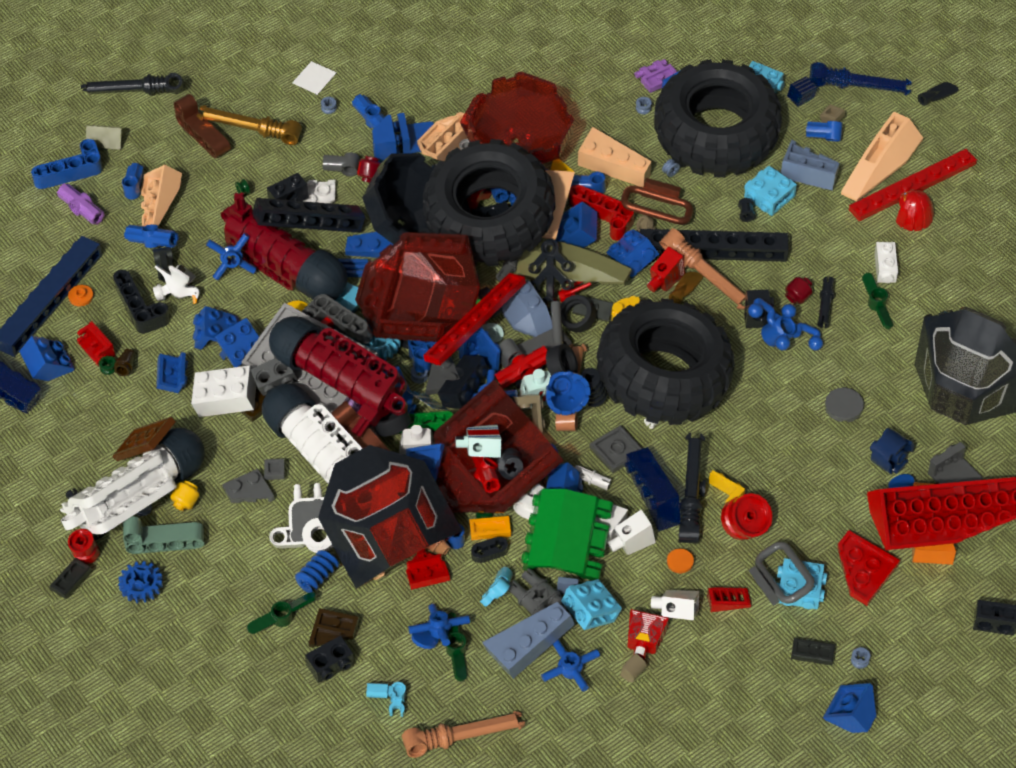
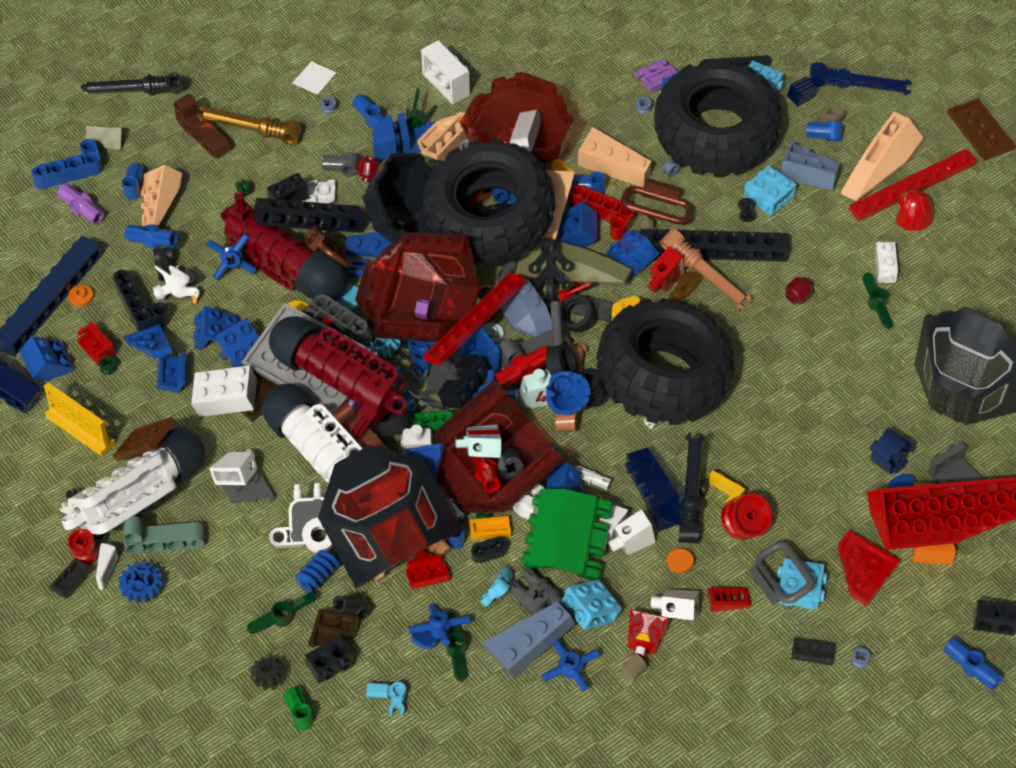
(77, 421): none -> yellow fence
(106, 563): none -> white slope
(124, 364): dark brown cone -> none
(150, 342): none -> blue wing
(184, 495): yellow head -> none
(234, 468): none -> white torso
(268, 672): none -> clear smoke gear
(272, 371): dark grey brick -> none
(274, 469): dark grey plate -> none
(298, 708): none -> green piece
(317, 239): none -> copper bar
(353, 605): none -> pearl dark grey piece
(414, 117): none -> dark green plant
(417, 740): nougat piece -> none
(422, 308): none -> medium lavender piece
(445, 72): none -> white brick
(456, 511): none -> sand blue pin
(525, 401): dark tan bracket -> none
(526, 129): none -> white beam
(563, 583): sand blue tile -> none
(613, 448): dark grey tile -> none
(739, 61): none -> black axle
(751, 295): black brick -> none
(782, 328): blue wheel -> none
(826, 296): black pin -> none
(844, 404): dark grey tile -> none
(852, 708): blue slope -> none
(936, 93): black piece -> none
(981, 129): none -> reddish brown tile
(982, 670): none -> blue piece

